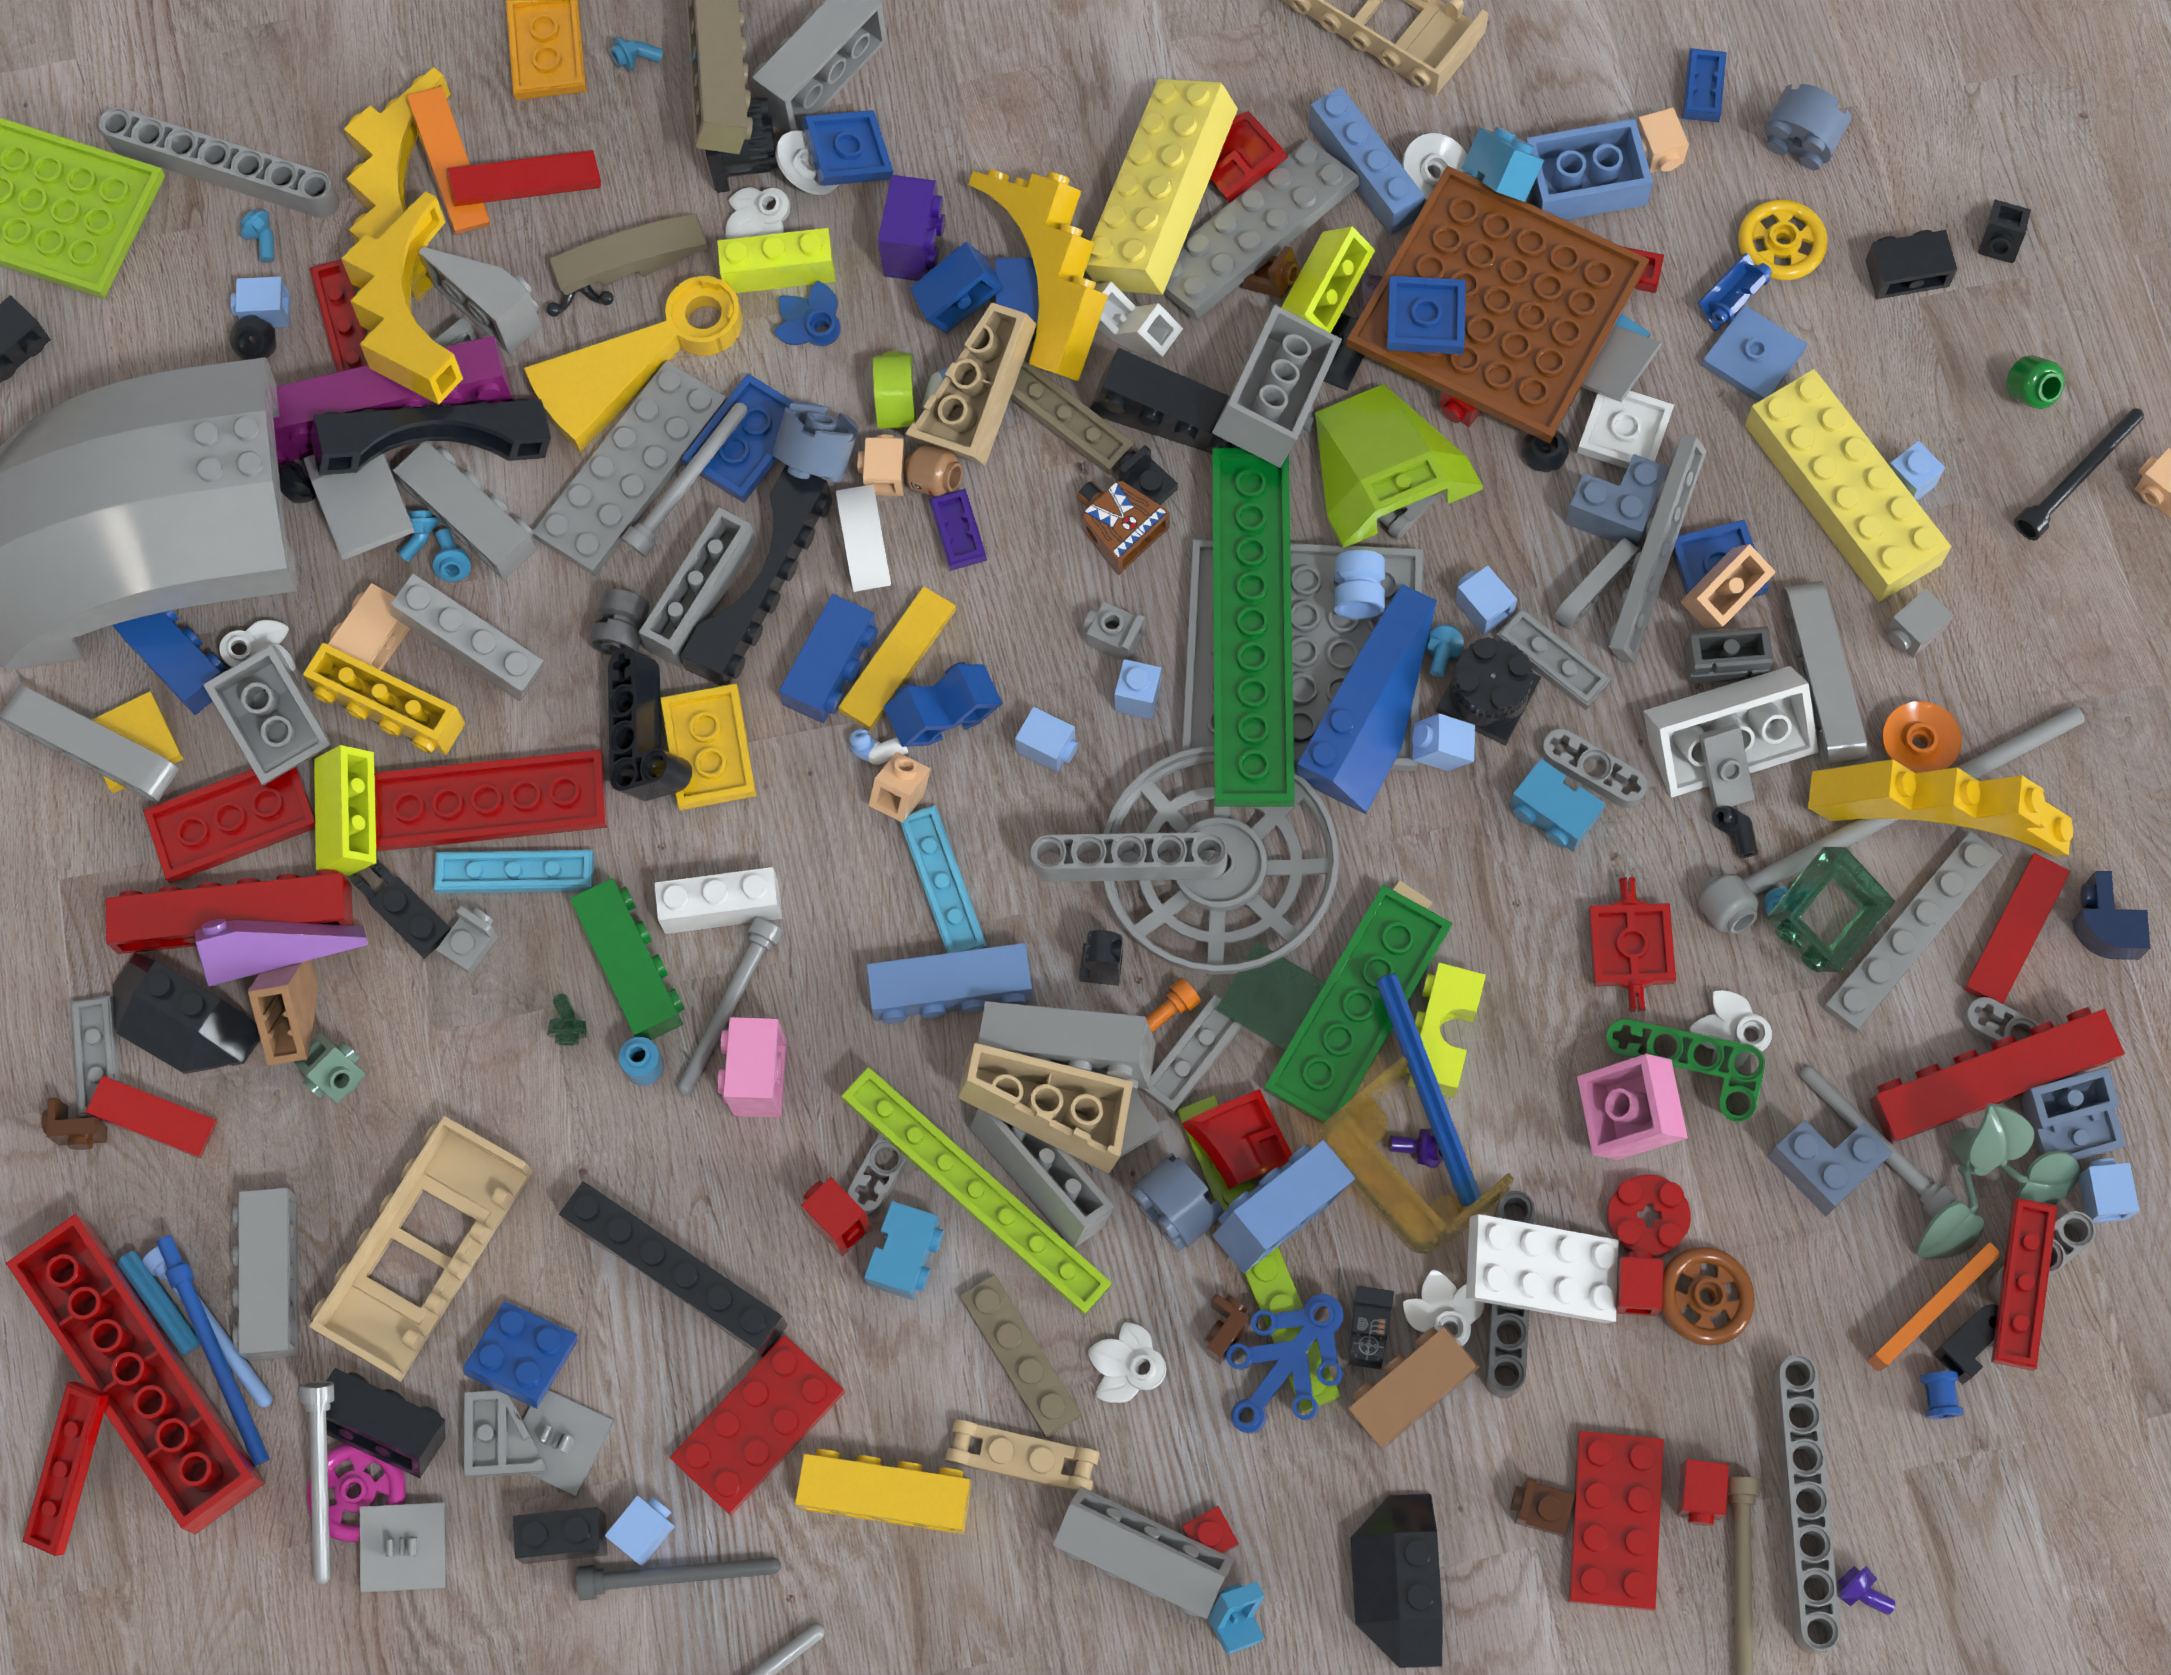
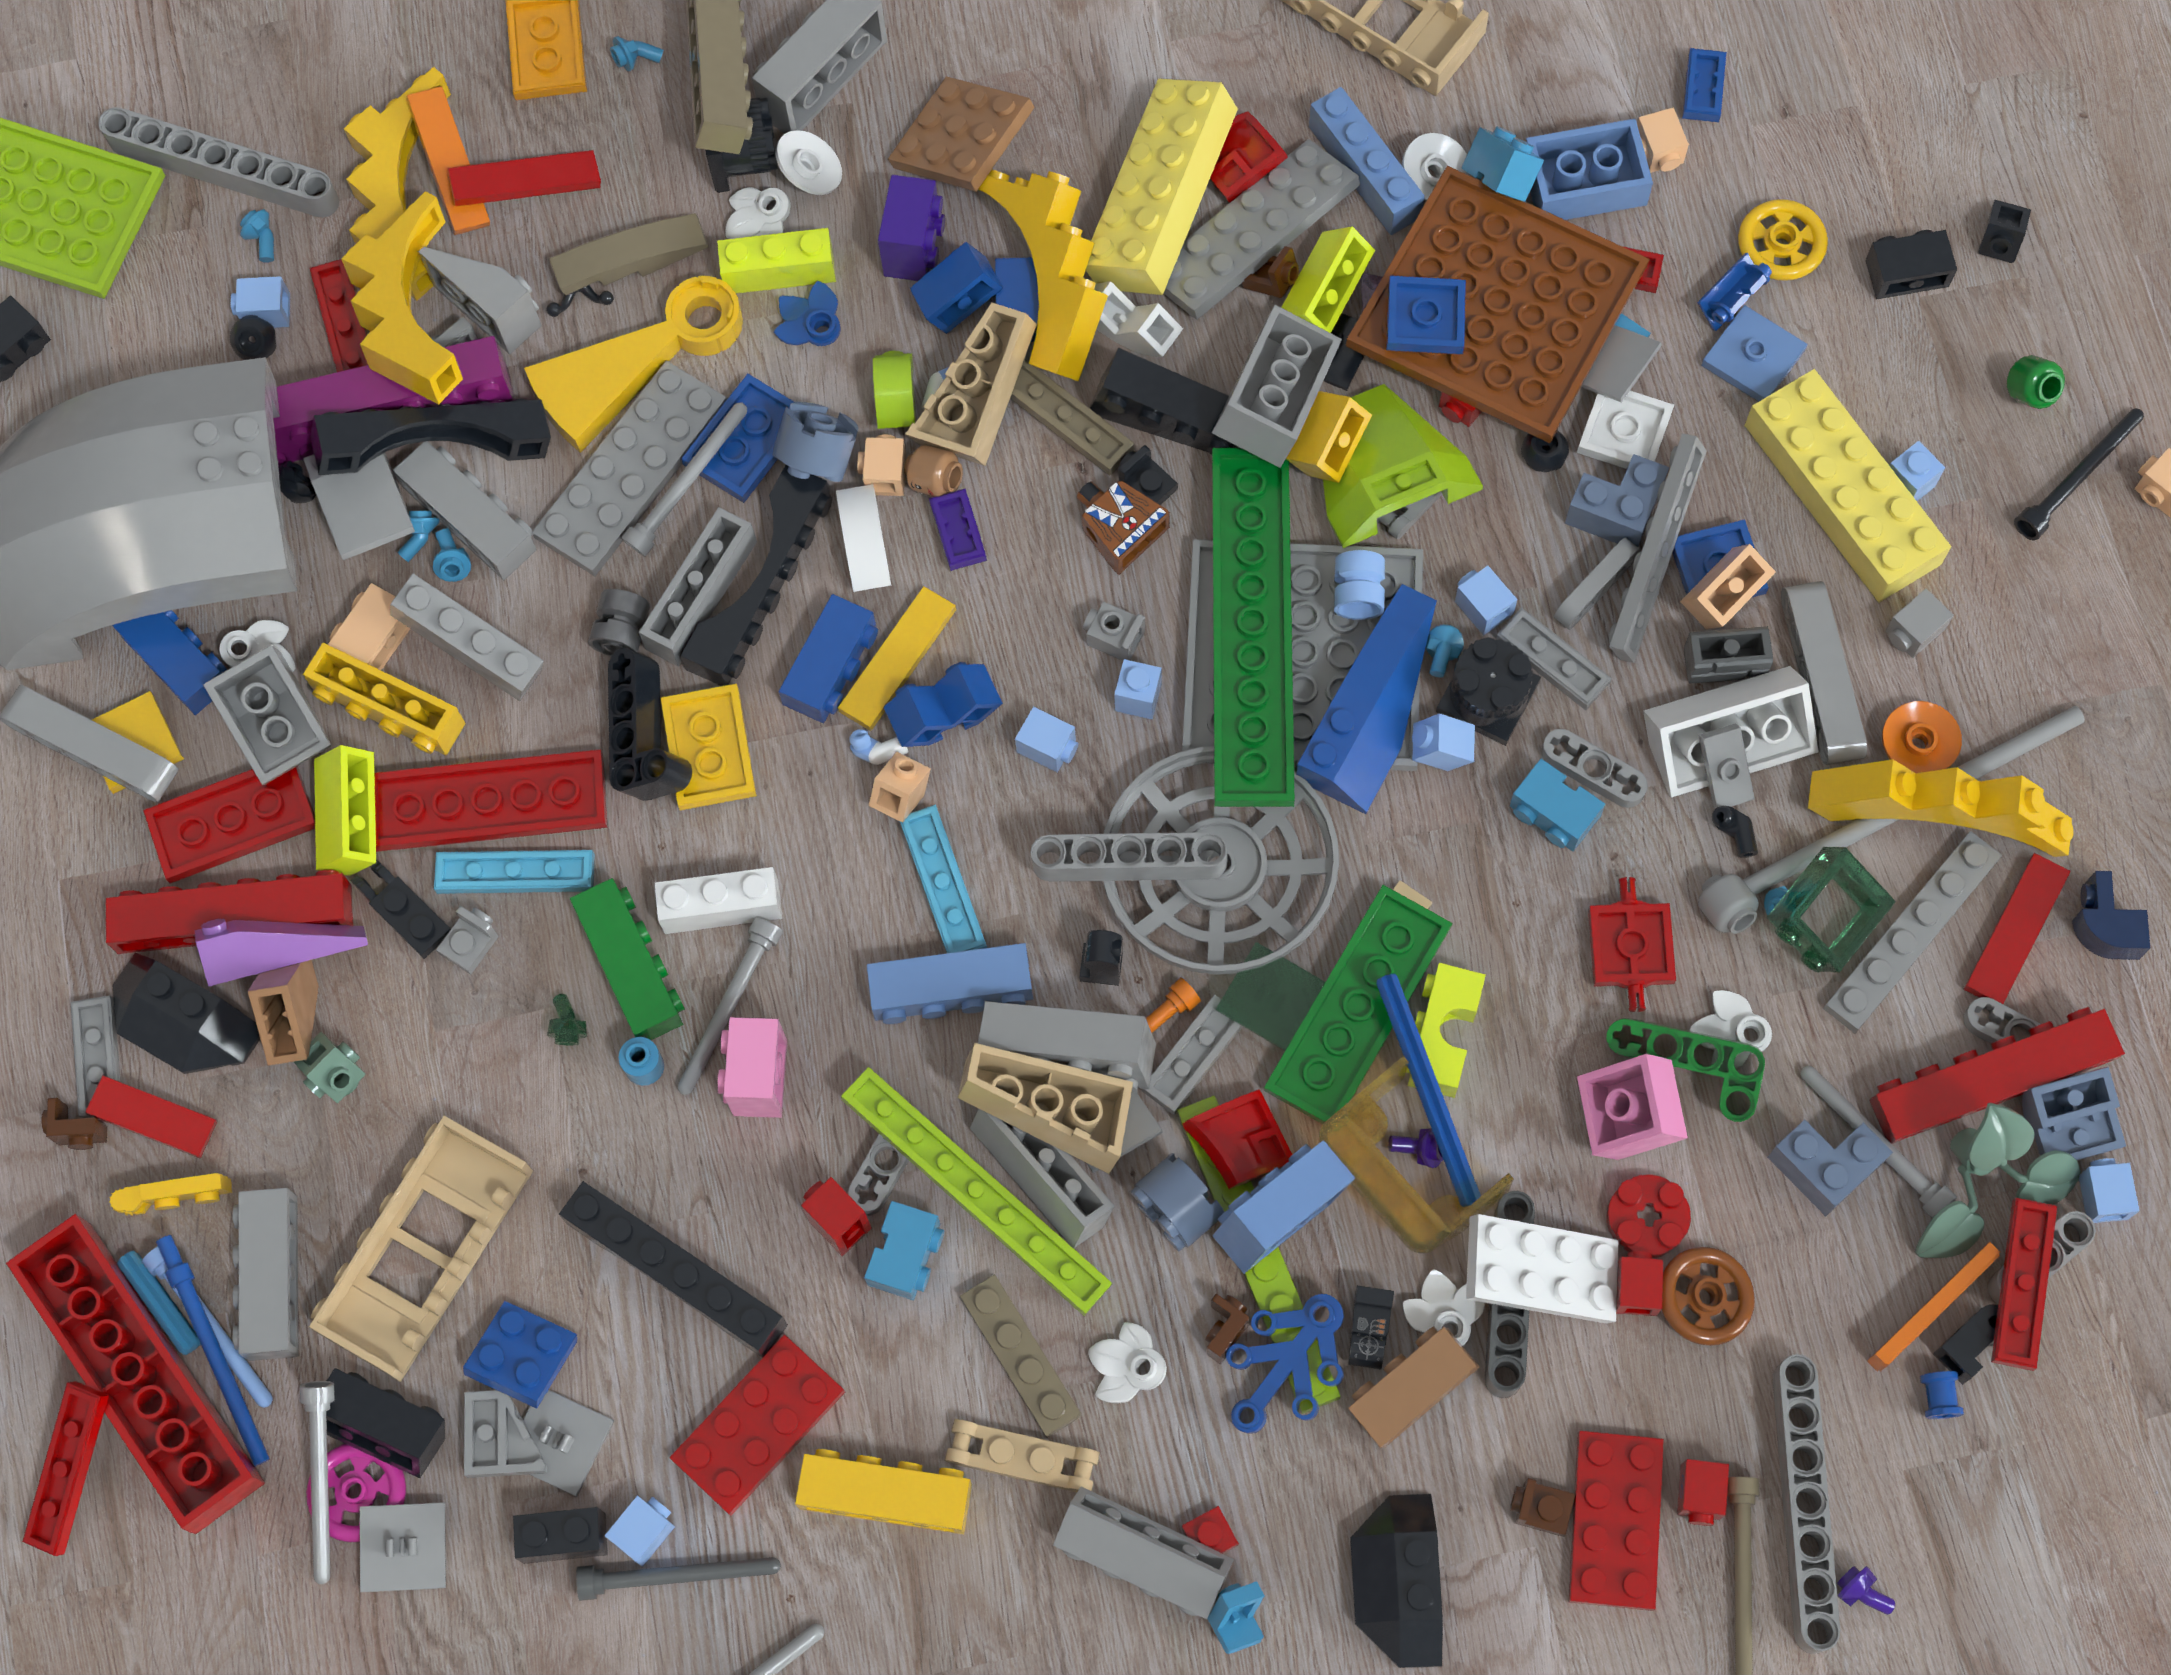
(168, 1193): none -> yellow hinge
(847, 147): blue plate -> none
(961, 133): none -> medium nougat plate
(1329, 436): none -> yellow brick
(1806, 125): sand blue brick -> none

